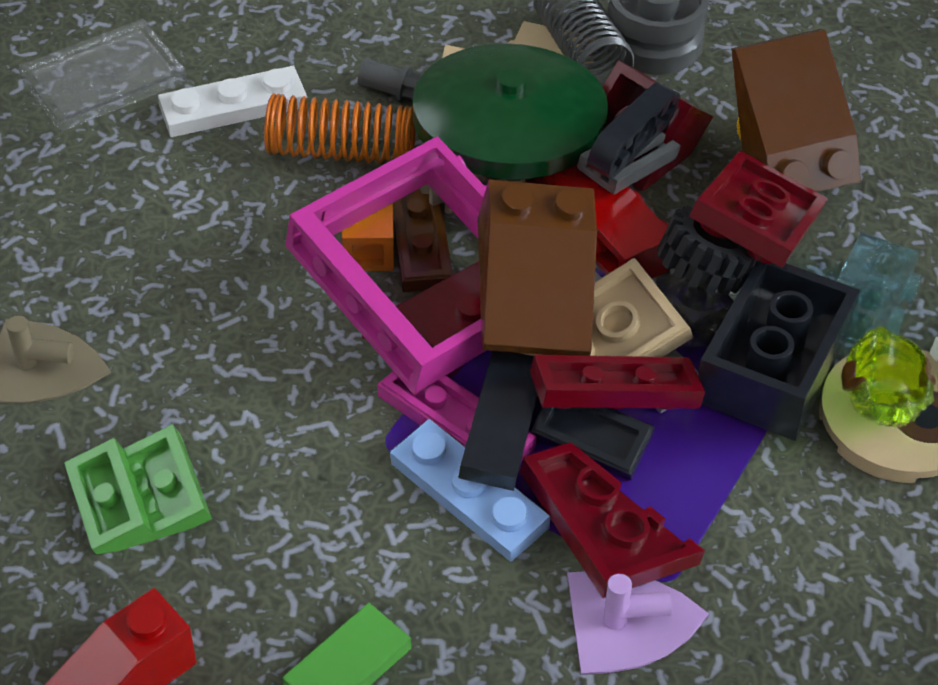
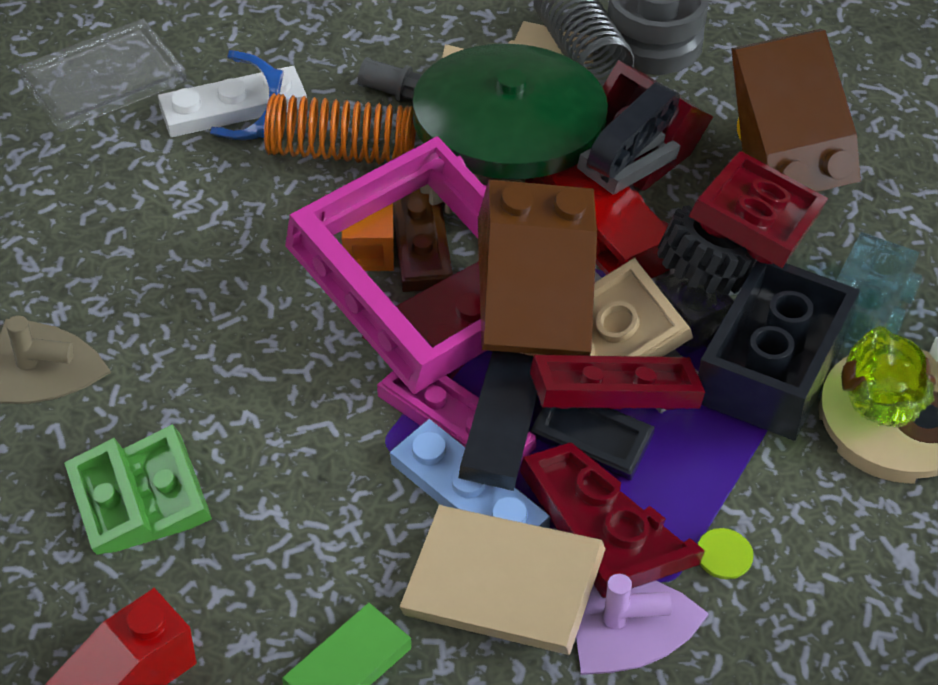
(274, 79): none -> blue cap
(503, 579): none -> tan tile
(726, 553): none -> lime piece

